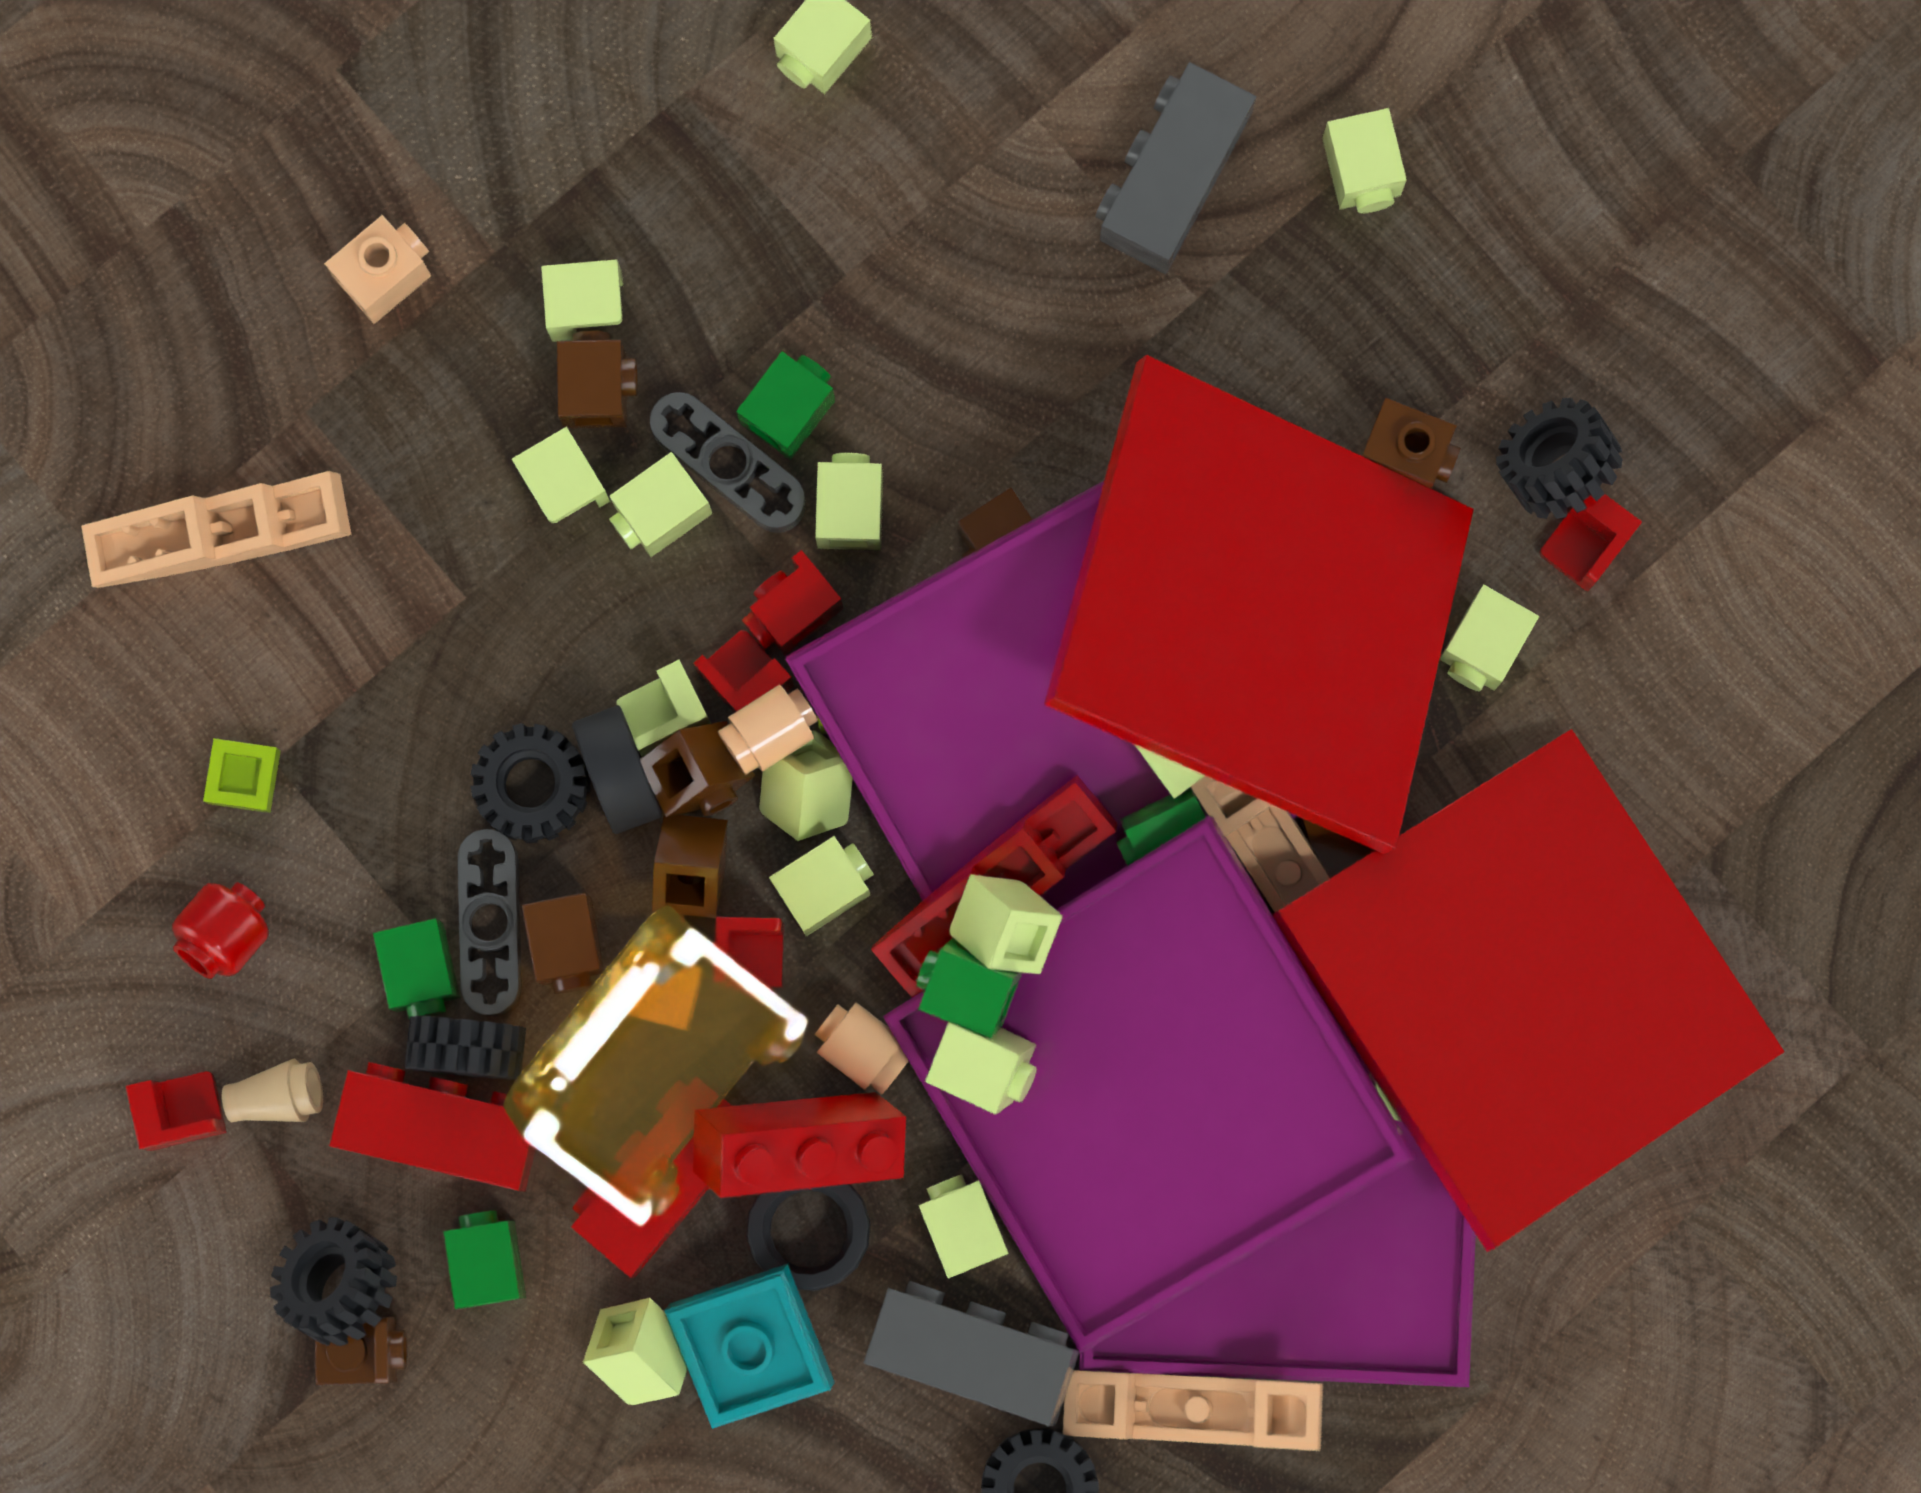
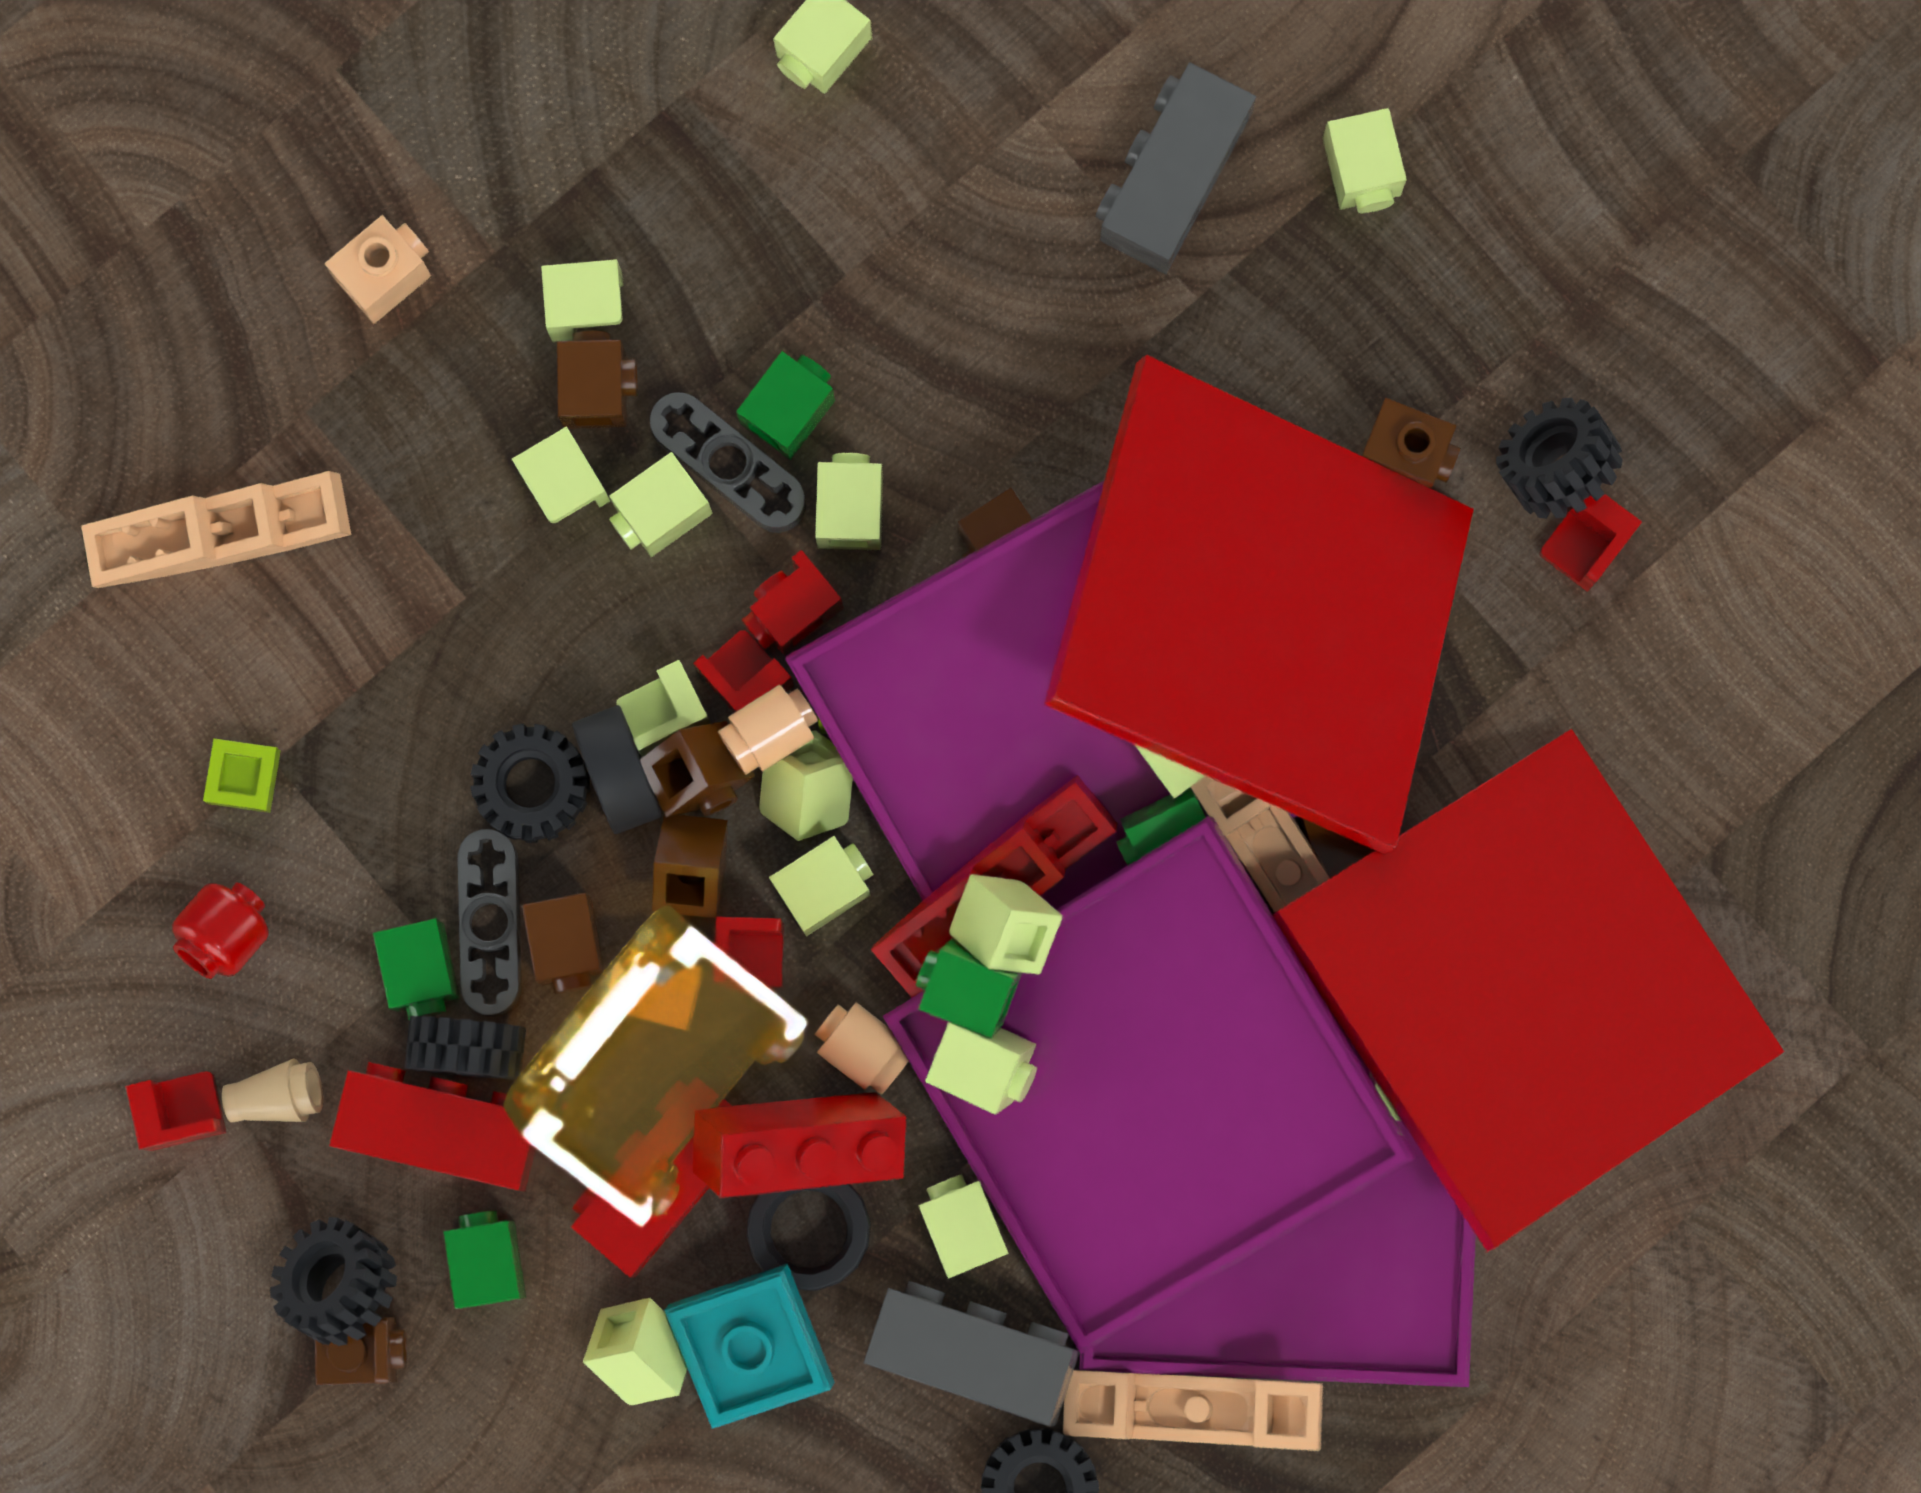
(1487, 640): yellowish green brick -> none

